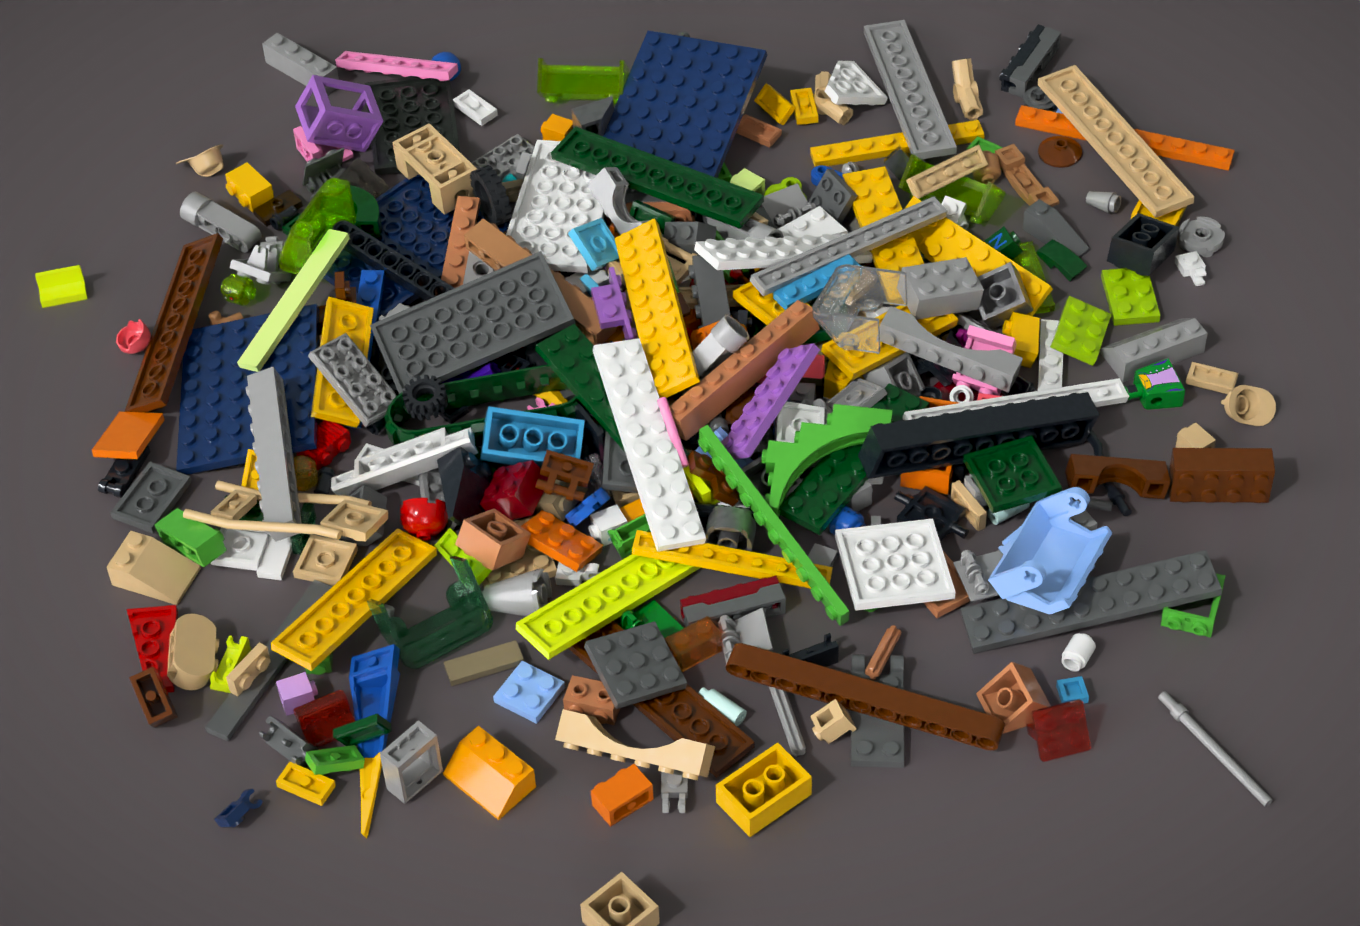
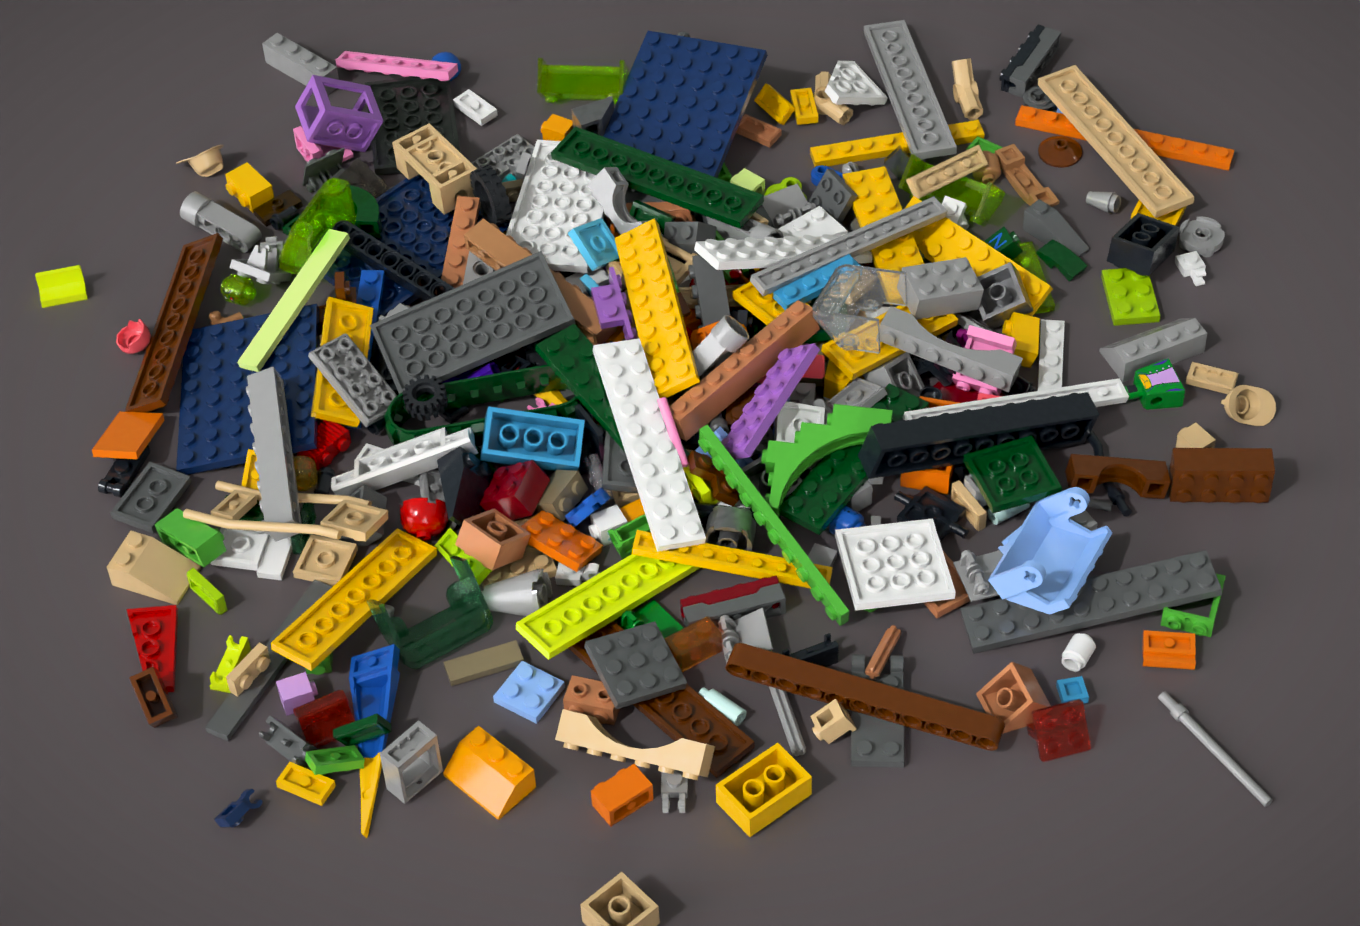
(192, 652): tan brick -> none
(206, 591): none -> lime tile
(565, 469): reddish brown plate -> none
(961, 388): white plate -> none
(1080, 330): lime plate -> none
(1169, 649): none -> orange plate

